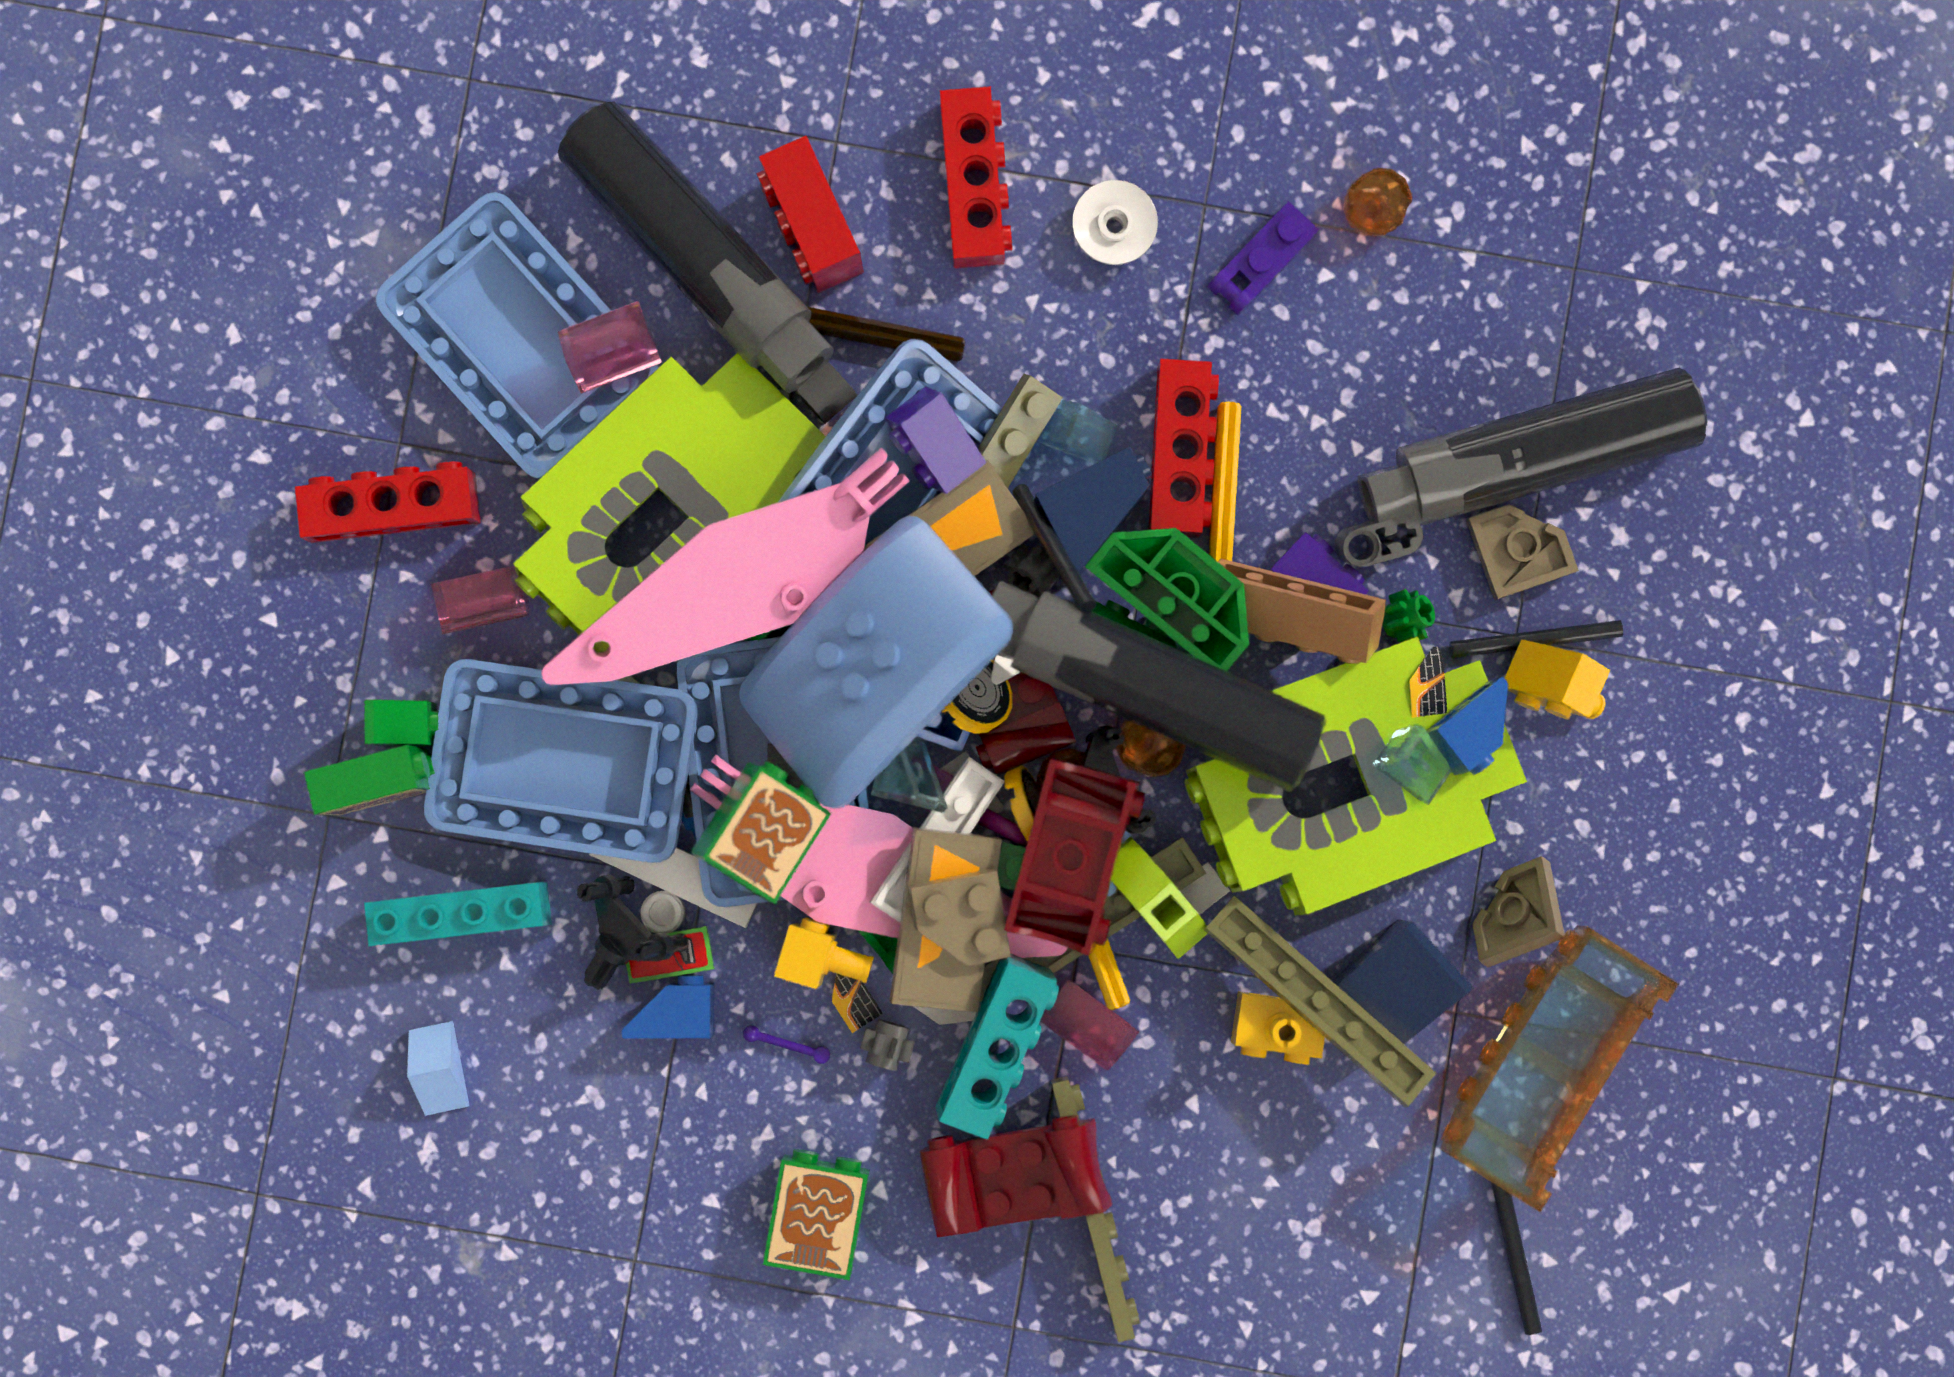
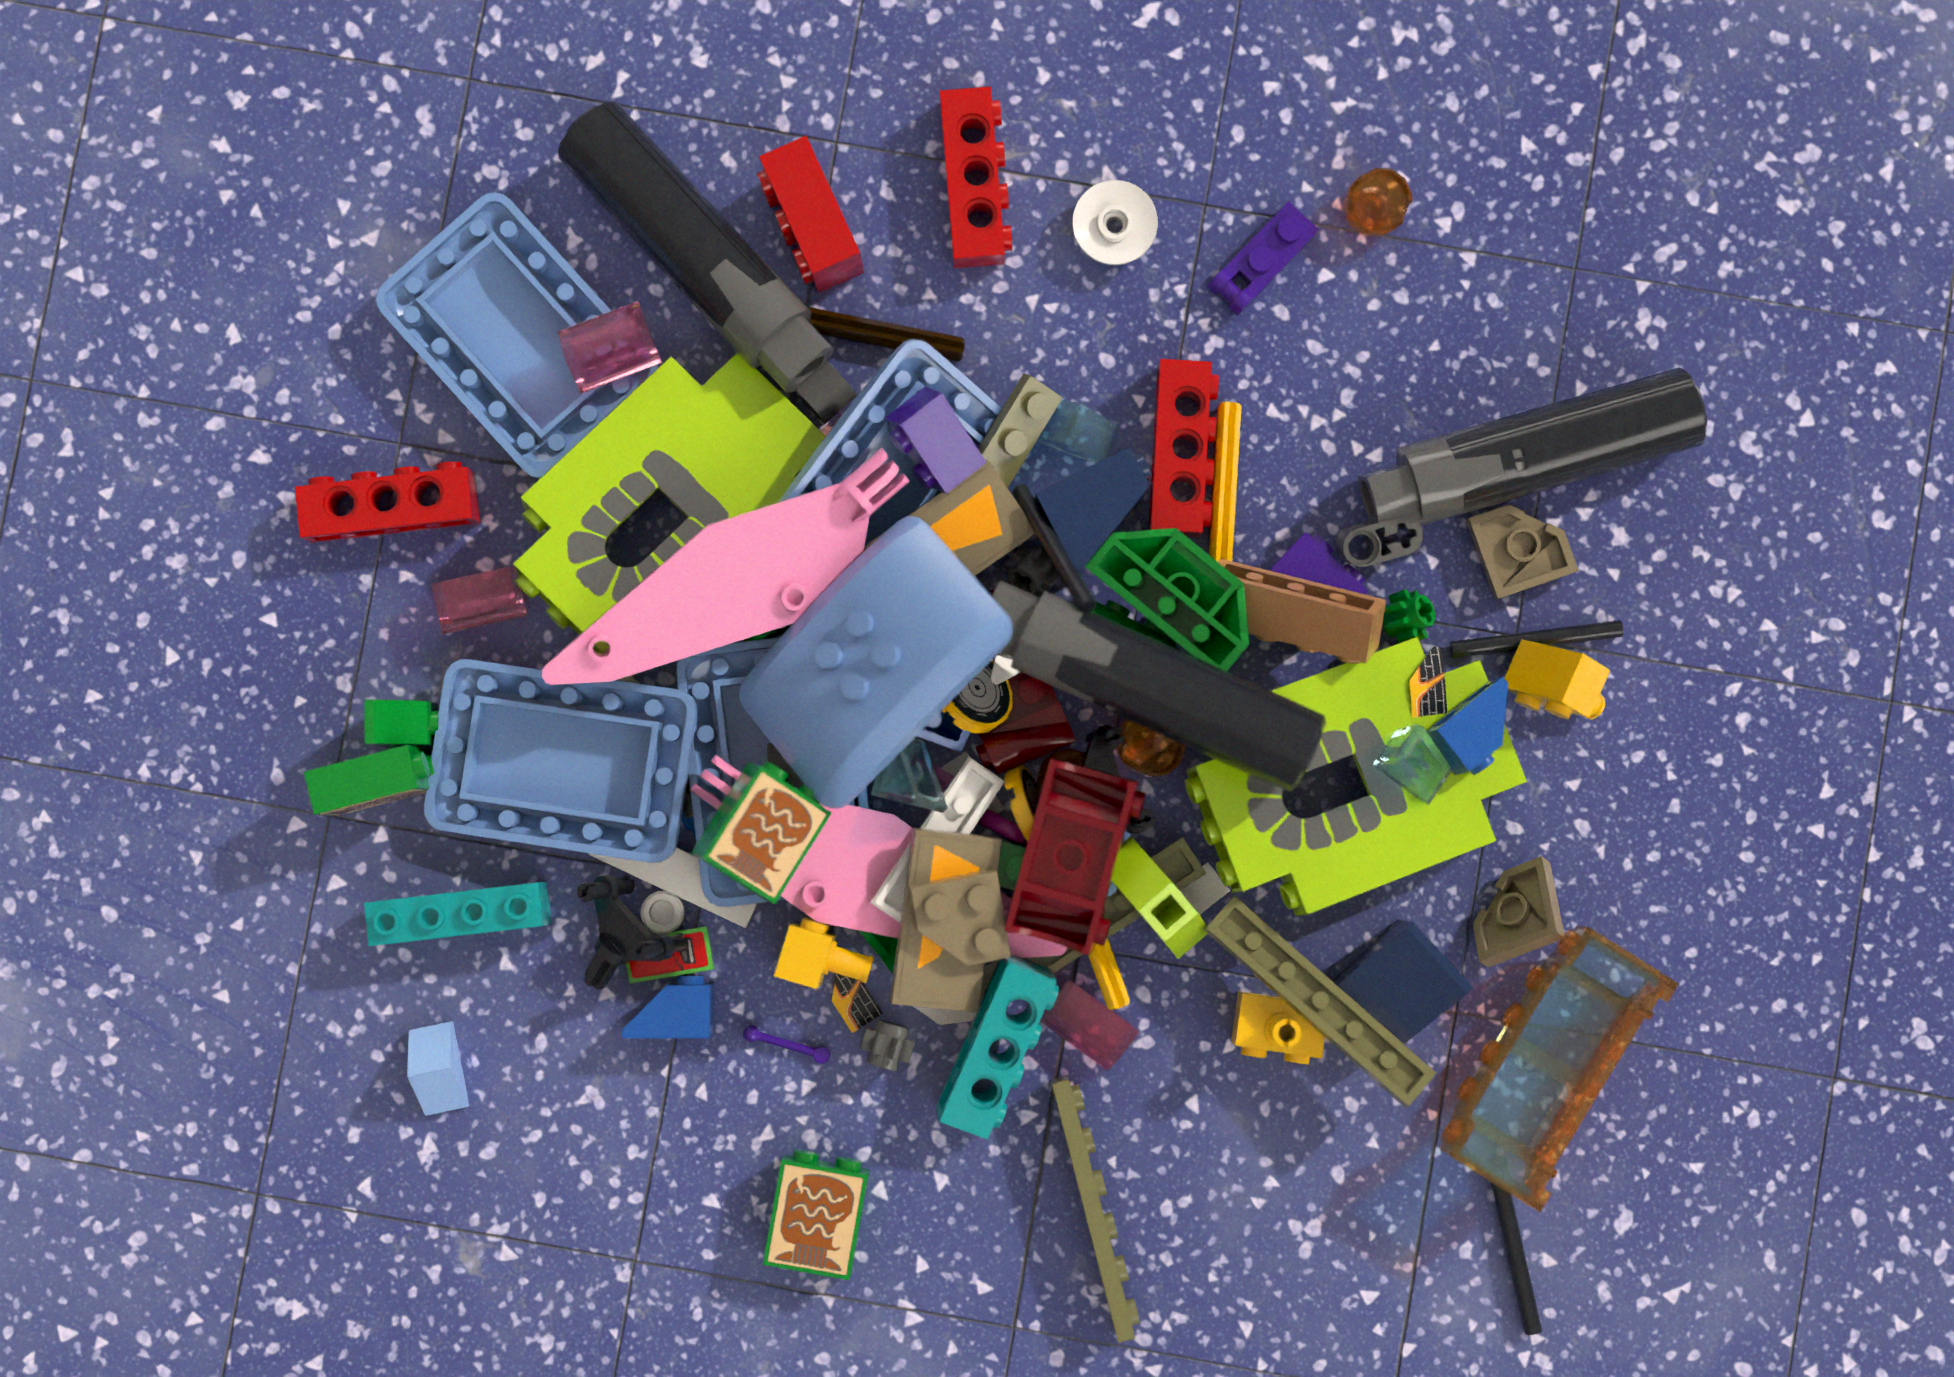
(1014, 1177): dark red piece -> none

